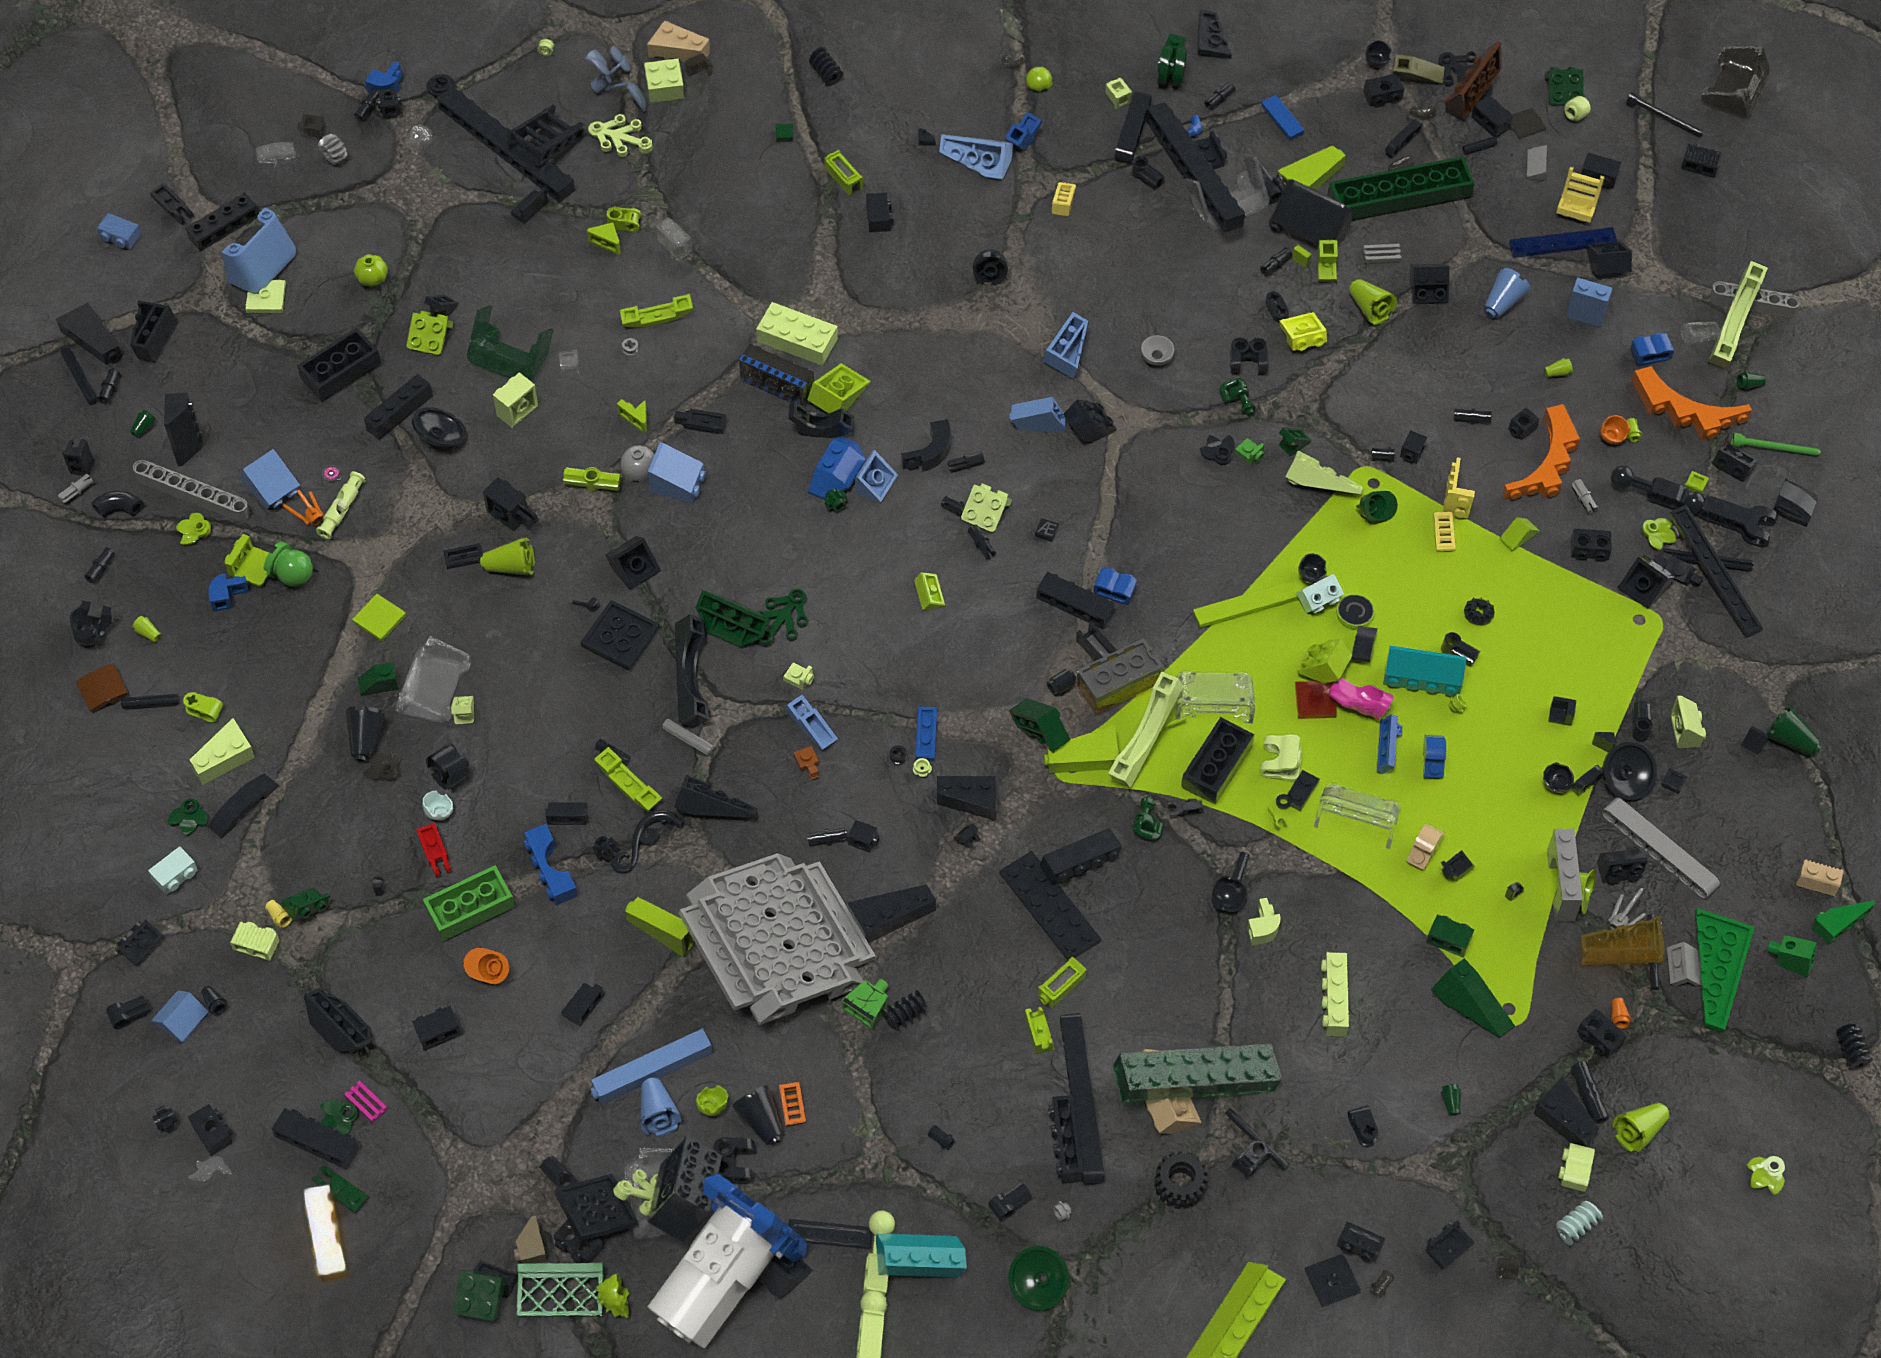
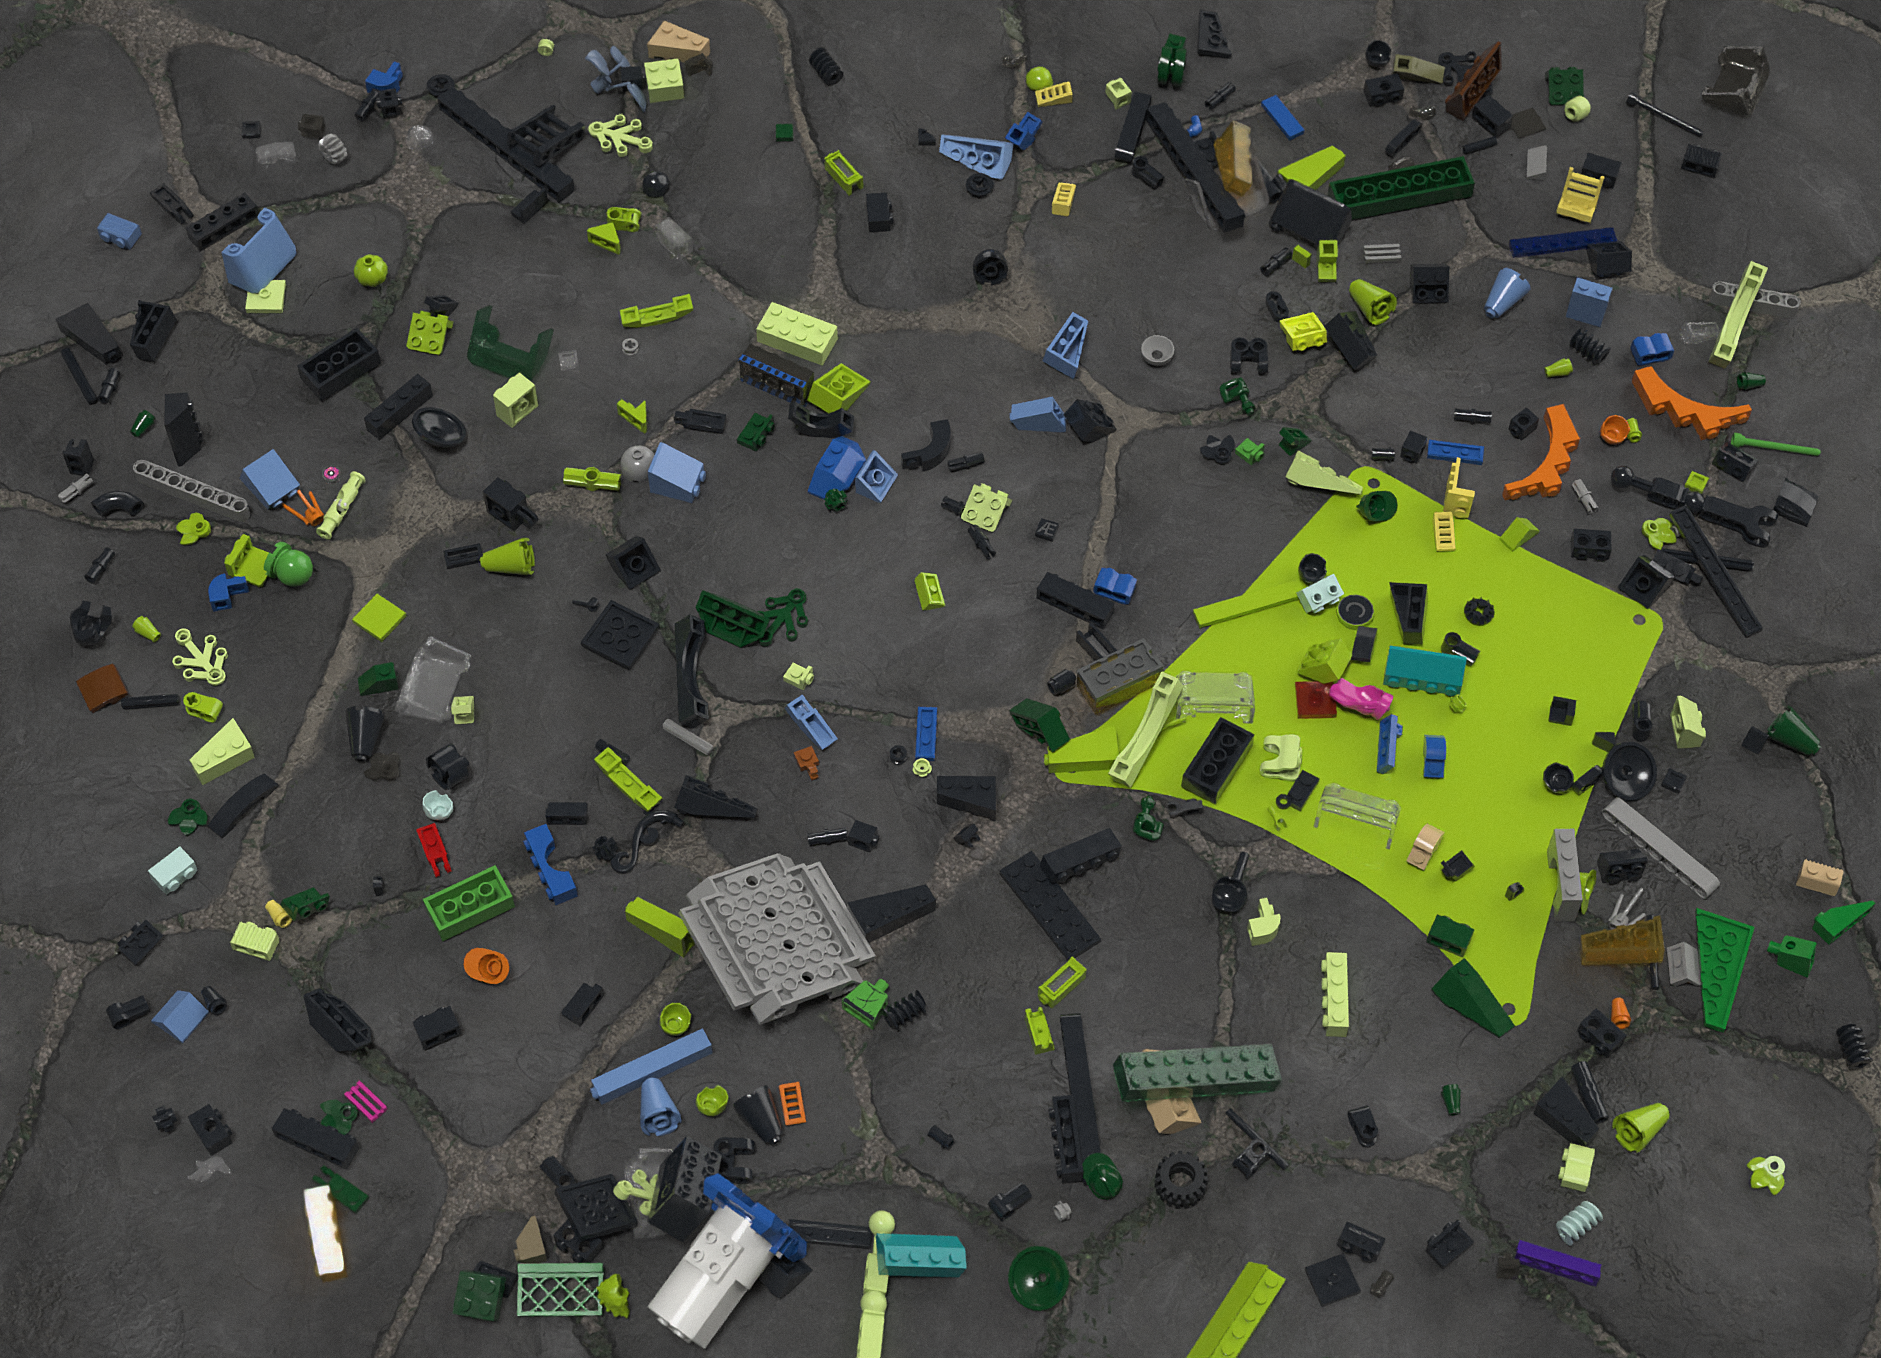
(201, 660): none -> yellowish green plant
(251, 129): none -> black tile
(633, 75): none -> black brick
(655, 184): none -> black hair
(675, 1019): none -> lime hair
(756, 431): none -> dark green bracket
(977, 179): none -> black gear
(1053, 90): none -> light yellow slope
(1102, 1176): none -> dark green piece
(1234, 158): none -> clear yellow wedge
(1351, 339): none -> black wedge
(1410, 609): none -> black wedge
(1450, 451): none -> blue tile
(1558, 1263): none -> dark purple fence
(1589, 347): none -> black piece

